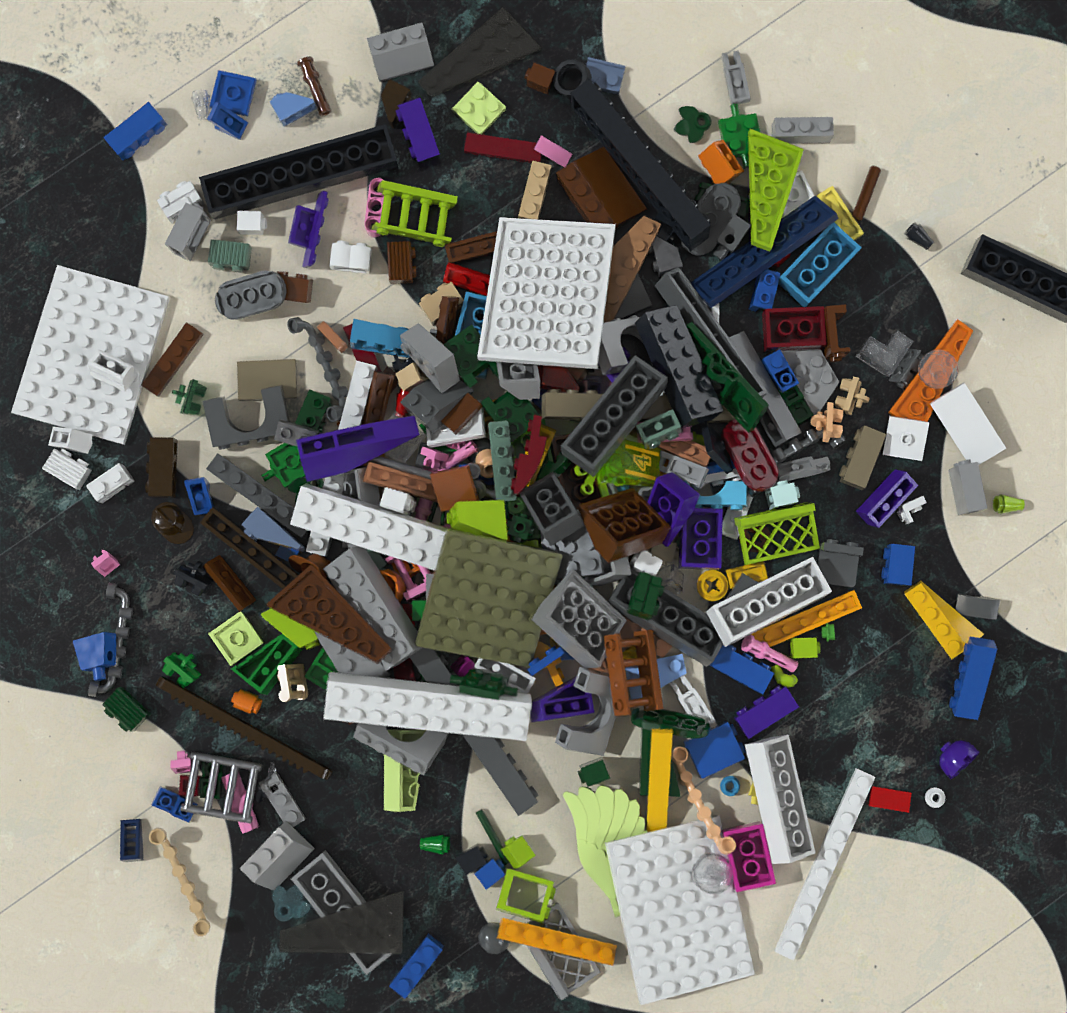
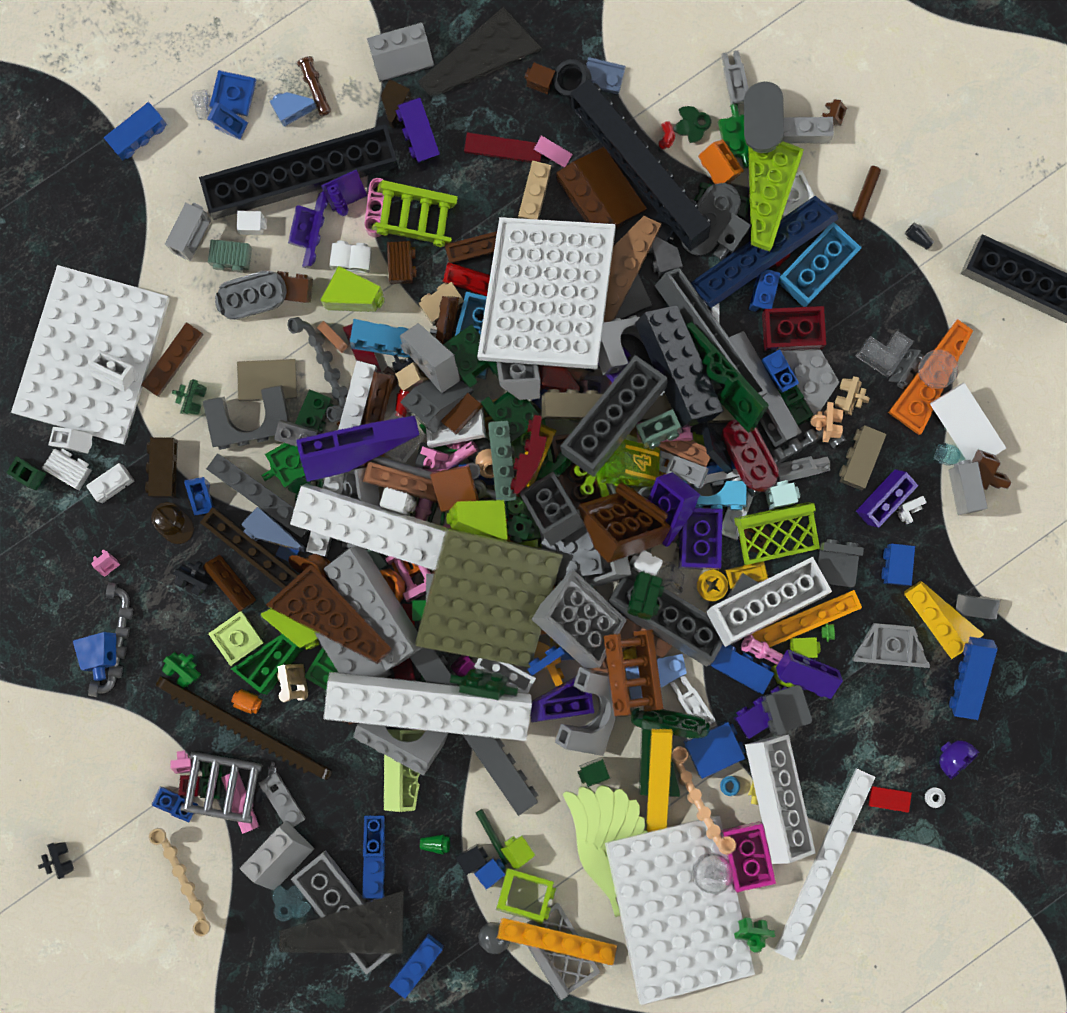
(26, 473): none -> dark green brick
(60, 868): none -> black hips
(124, 857): dark blue slope -> none
(125, 709): dark green brick -> none
(174, 201): white brick -> none
(344, 191): none -> dark purple hinge
(351, 293): none -> lime slope
(374, 857): none -> blue slope
(479, 108): yellowish green plate -> none
(641, 502): none -> reddish brown axle
(669, 136): none -> red arm
(754, 935): none -> green hips
(763, 117): none -> dark grey tile
(786, 709): none -> dark grey bracket
(809, 674): none -> dark purple brick
(832, 350): reddish brown panel -> none
(837, 111): none -> reddish brown tile
(845, 221): light yellow tile -> none
(891, 646): none -> light grey wing
(905, 438): white plate -> none
(947, 454): none -> clear light blue piece
(988, 467): none -> reddish brown brick
(1006, 504): lime cone -> none

